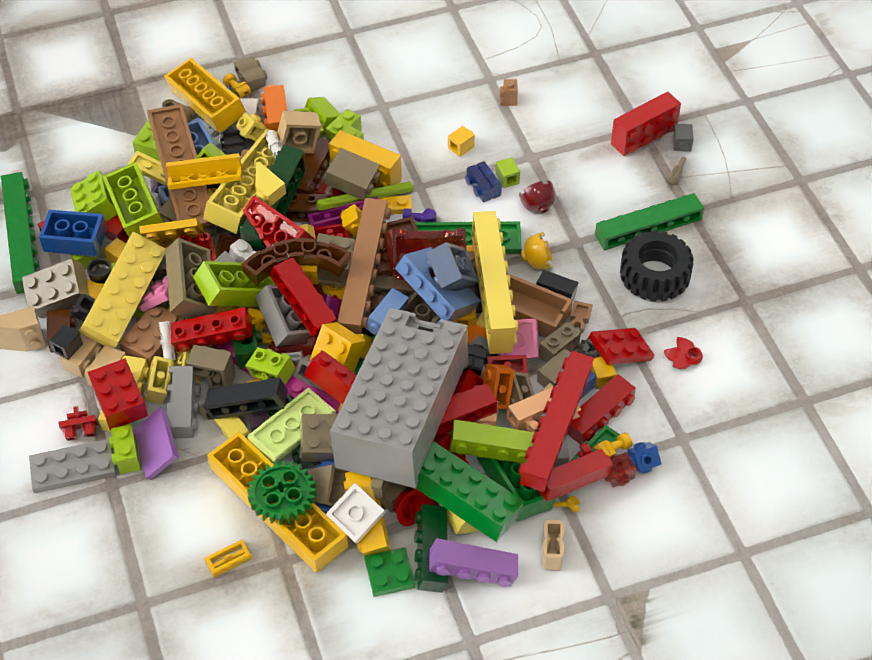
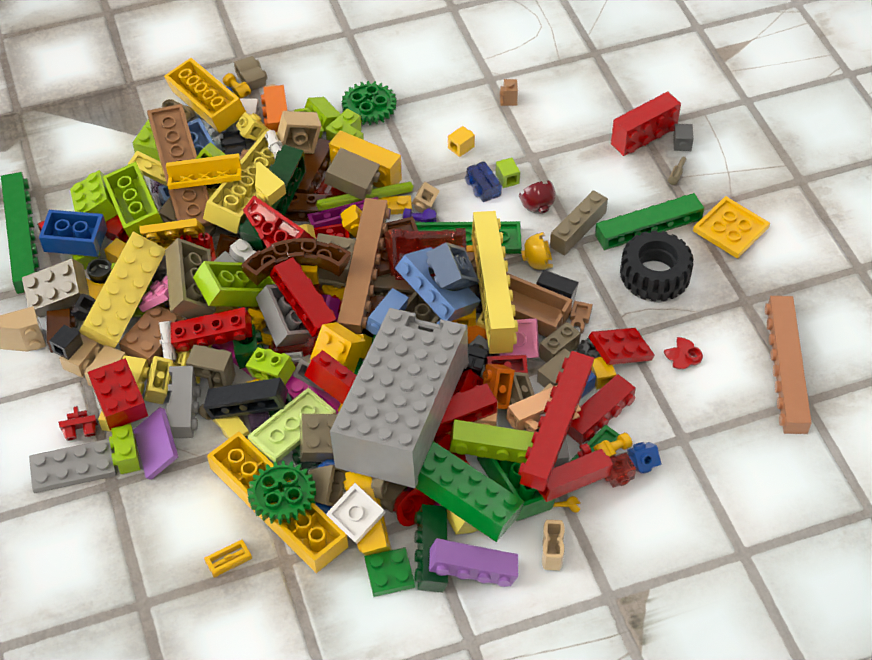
(370, 102): none -> green gear
(425, 197): none -> tan brick
(578, 222): none -> dark tan brick
(731, 227): none -> yellow plate
(788, 365): none -> nougat brick

